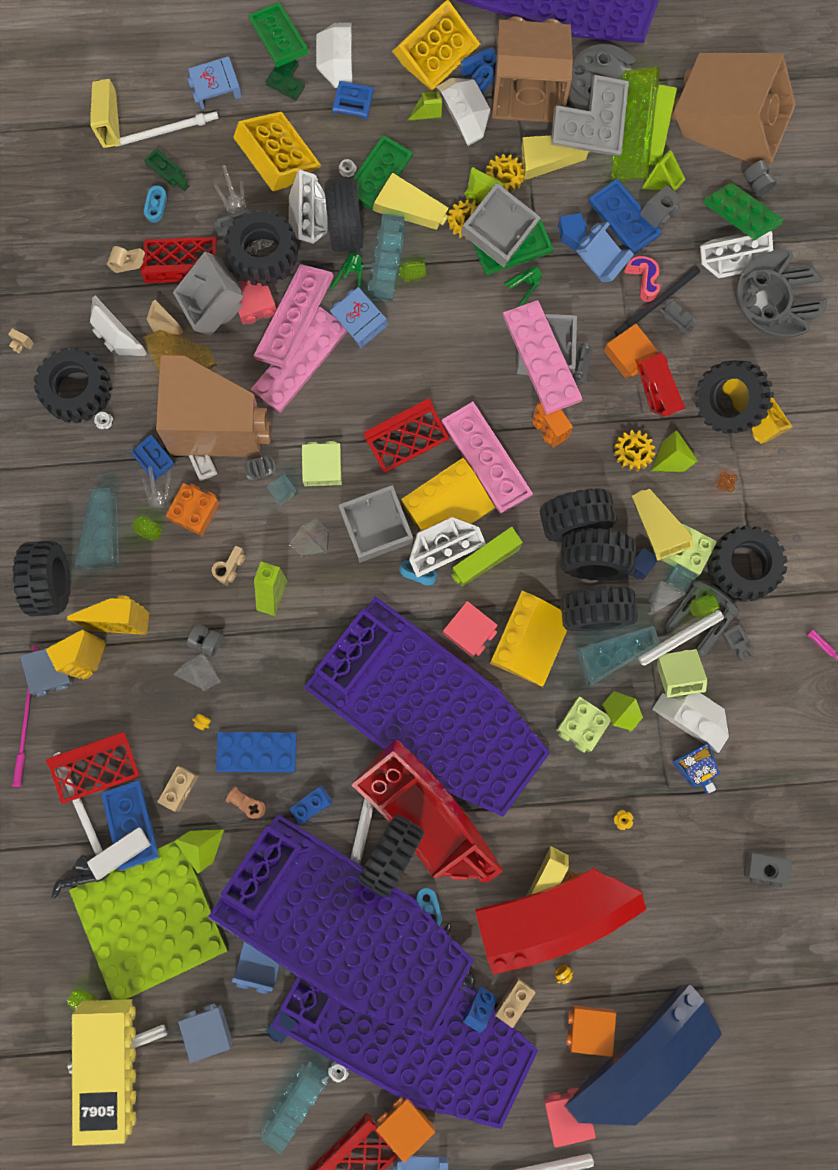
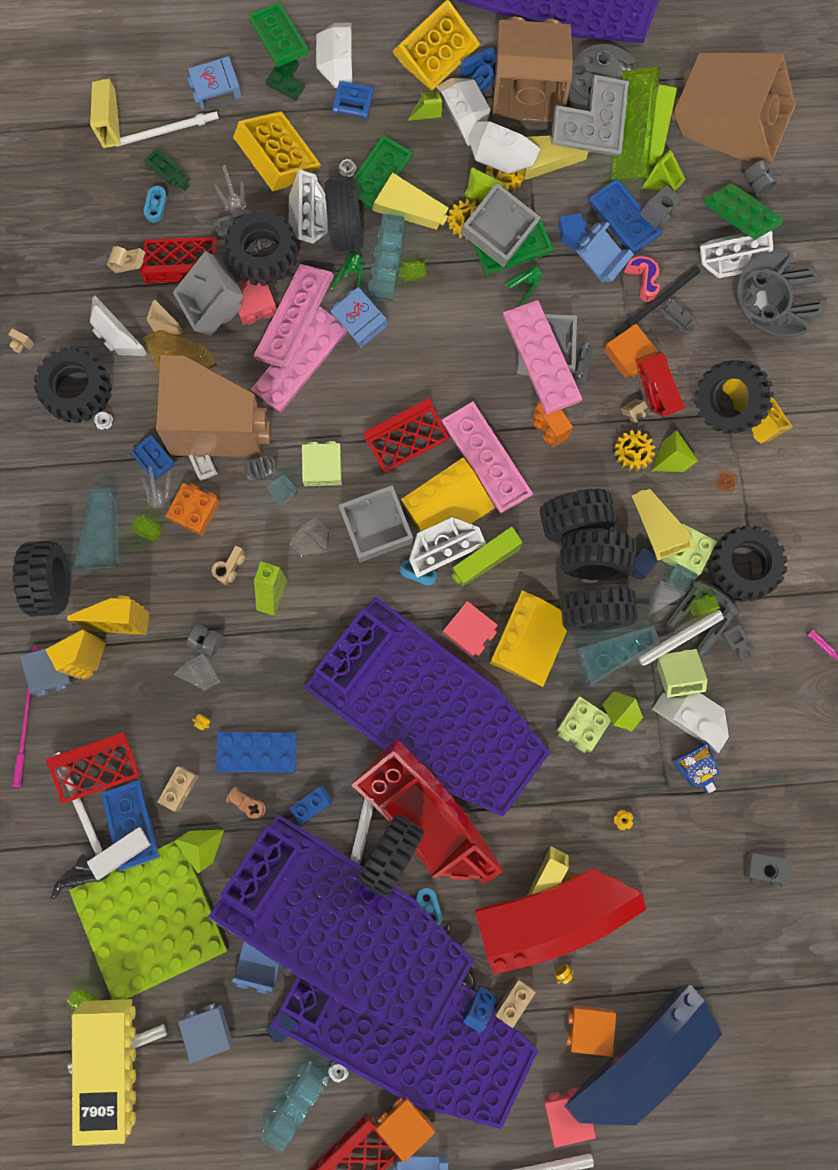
(502, 148): none -> white wedge
(633, 408): none -> tan tile

